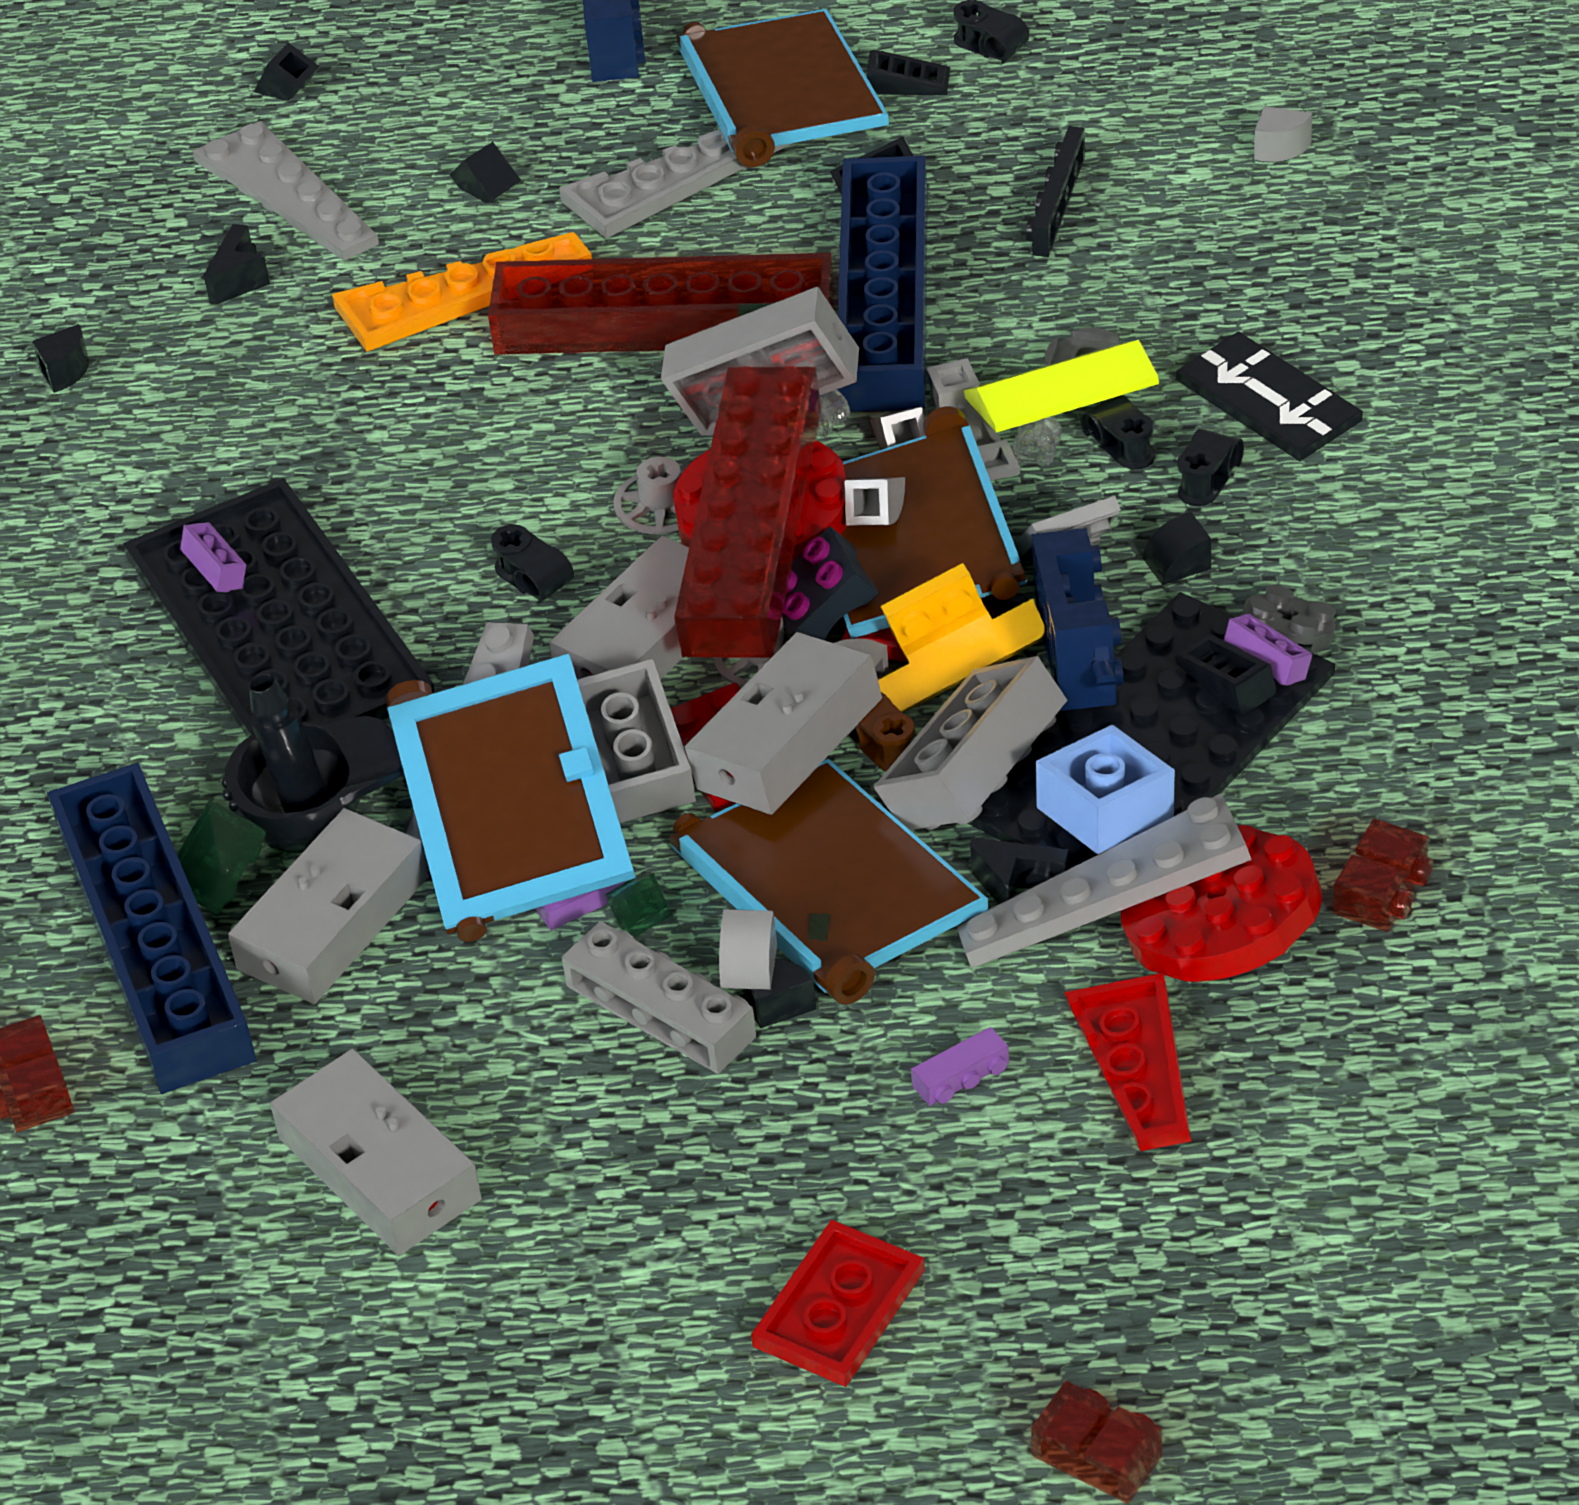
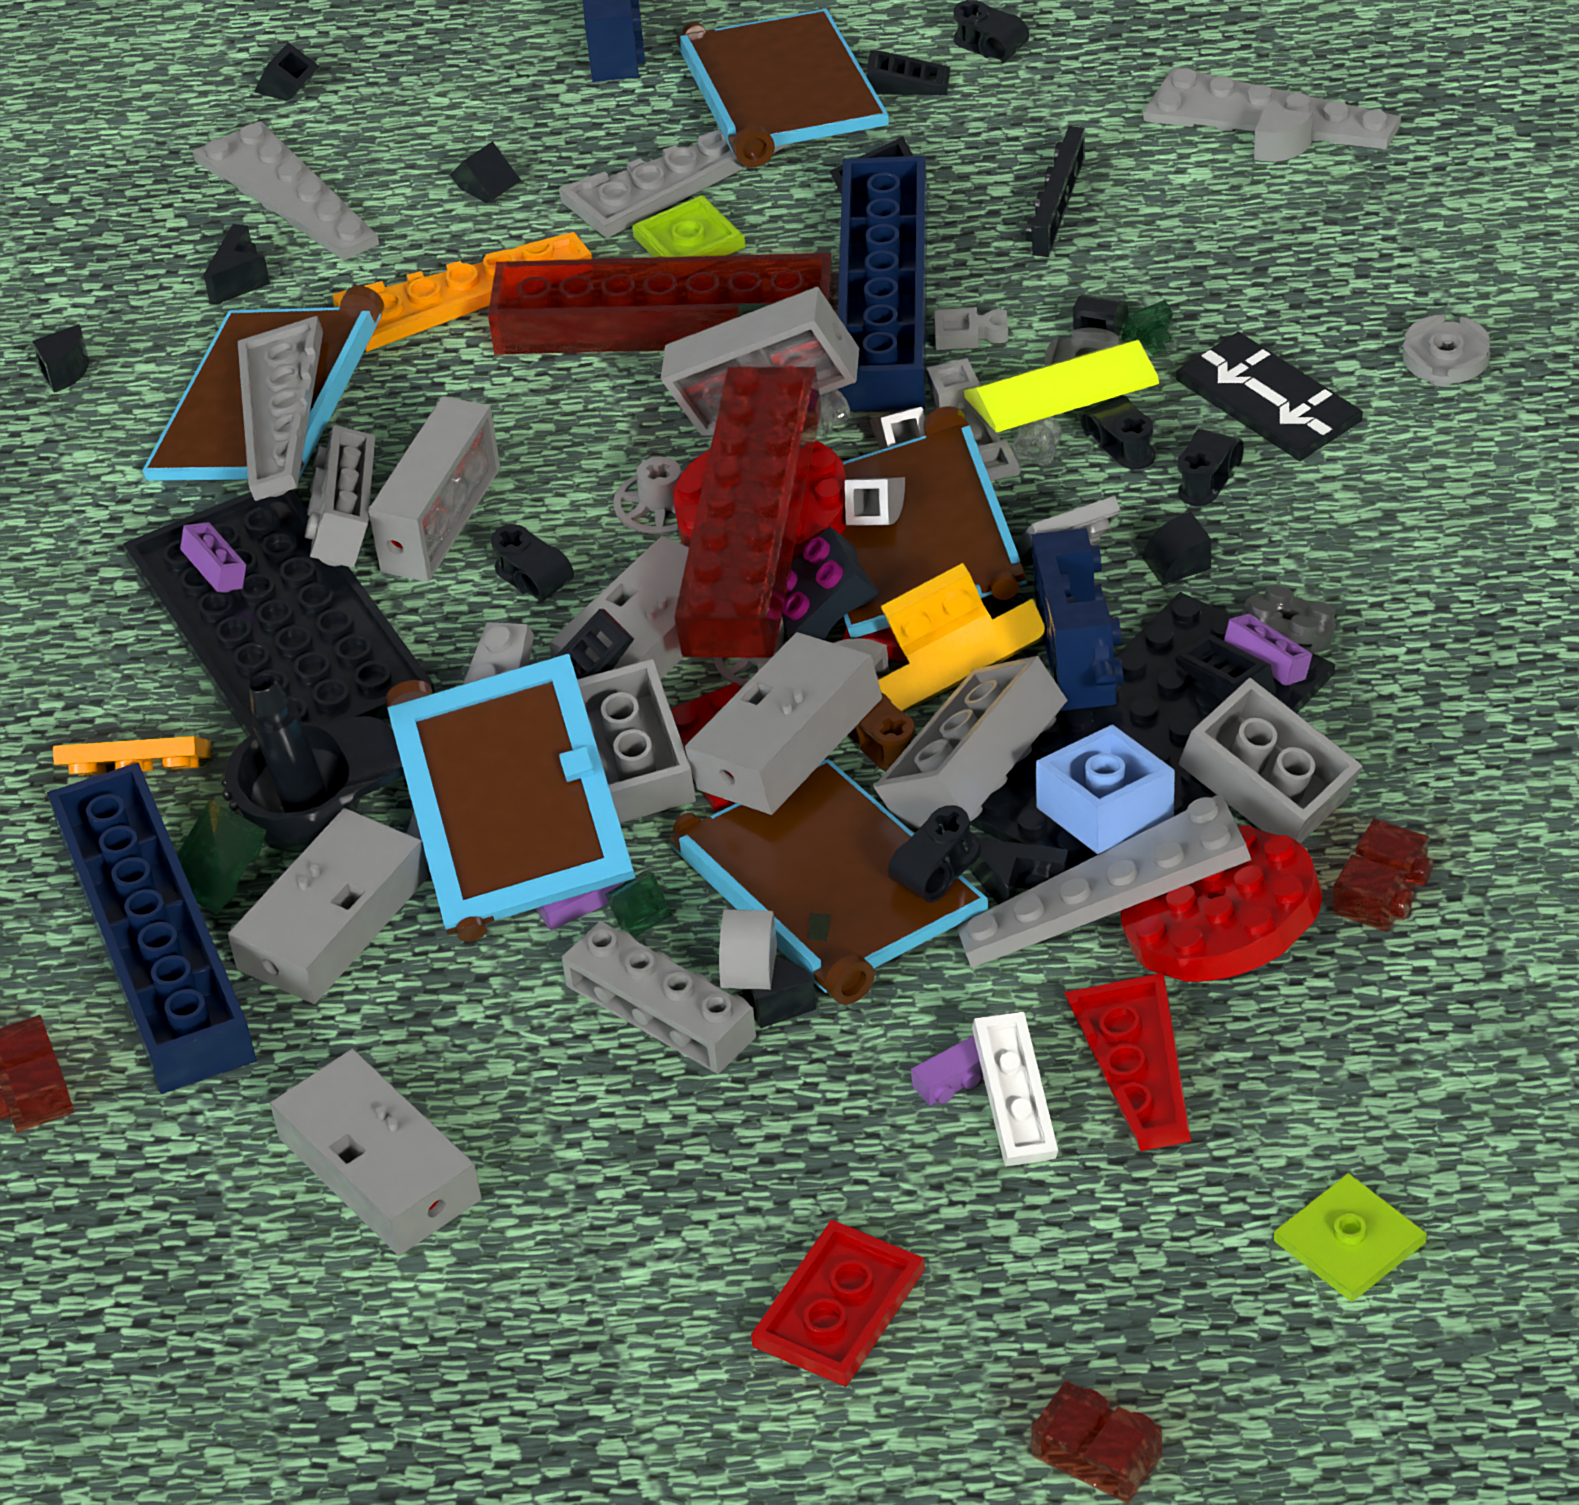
(94, 757): none -> light orange plate
(208, 424): none -> reddish brown door
(276, 399): none -> light grey wing
(340, 496): none -> light grey brick
(434, 489): none -> light grey brick
(587, 637): none -> black slope
(689, 230): none -> lime plate
(933, 858): none -> black piece
(963, 327): none -> light grey plate
(1014, 1089): none -> white plate
(1100, 313): none -> black brick
(1149, 327): none -> clear green tile
(1230, 104): none -> light grey wing
(1269, 763): none -> light grey brick
(1350, 1237): none -> lime plate
(1442, 367): none -> light grey plate

